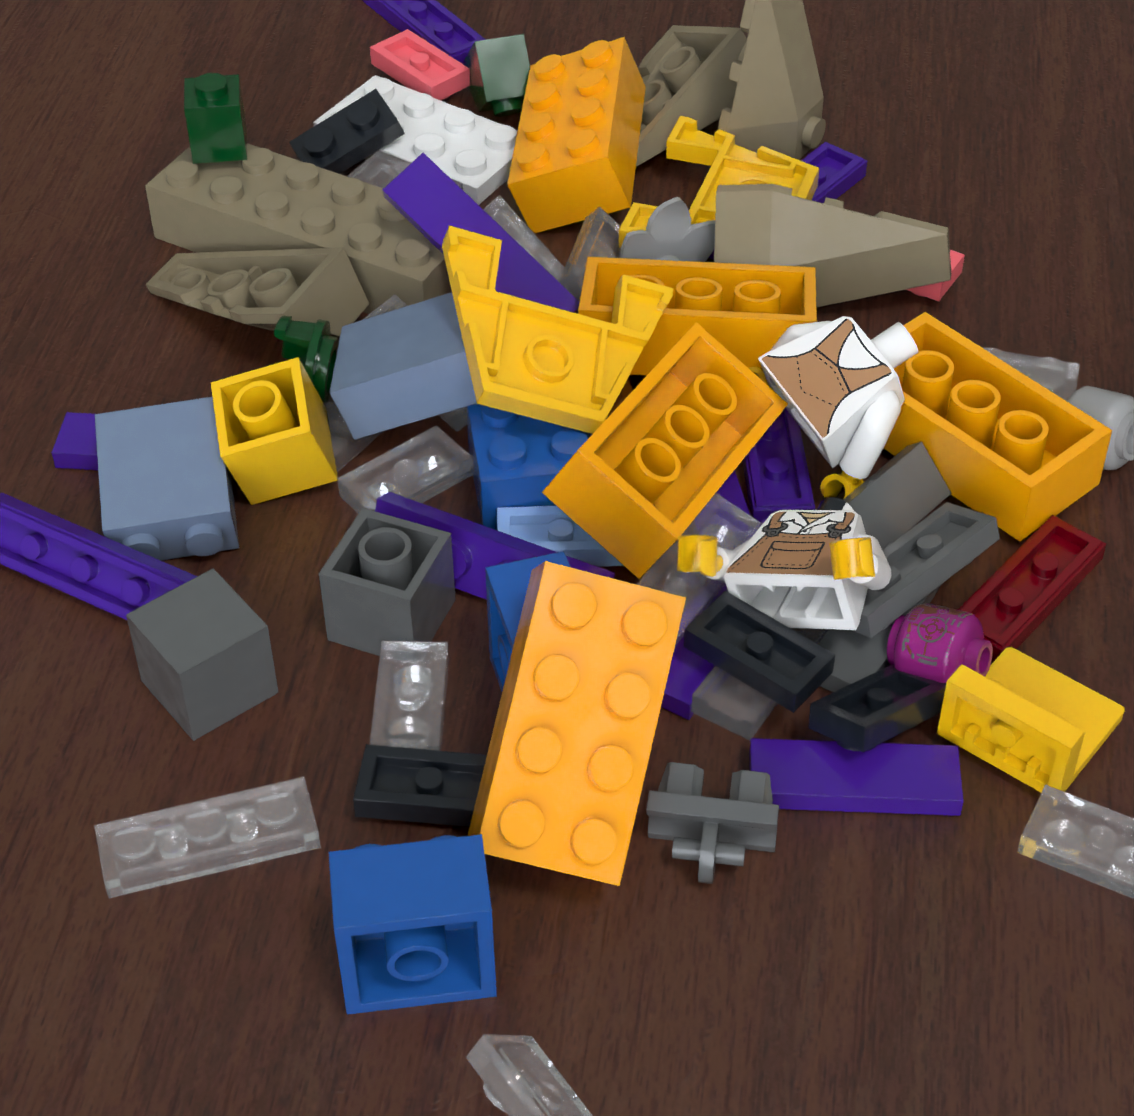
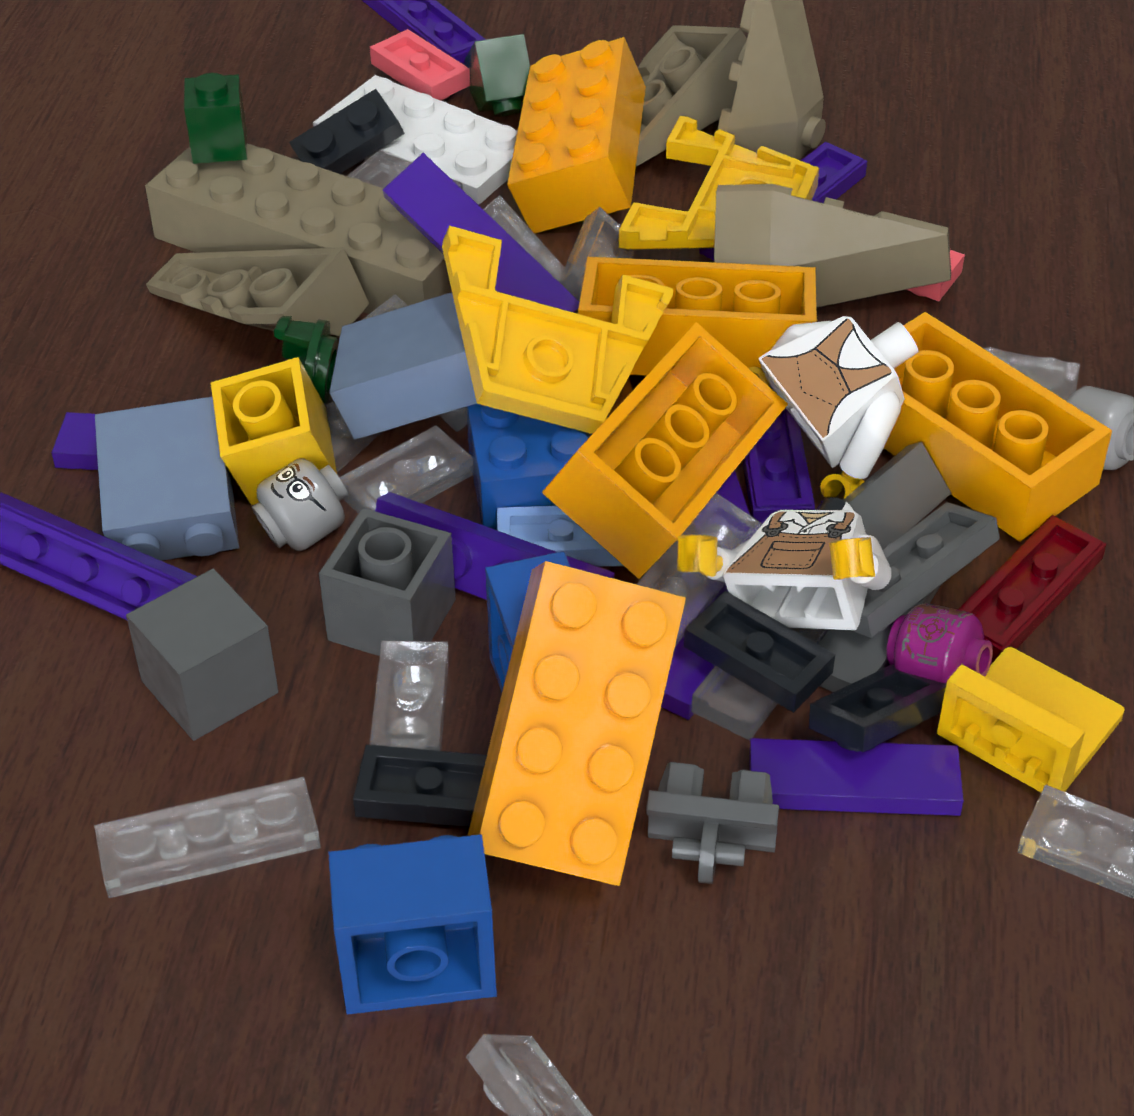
(300, 504): none -> light grey head
(671, 236): light grey plate -> none

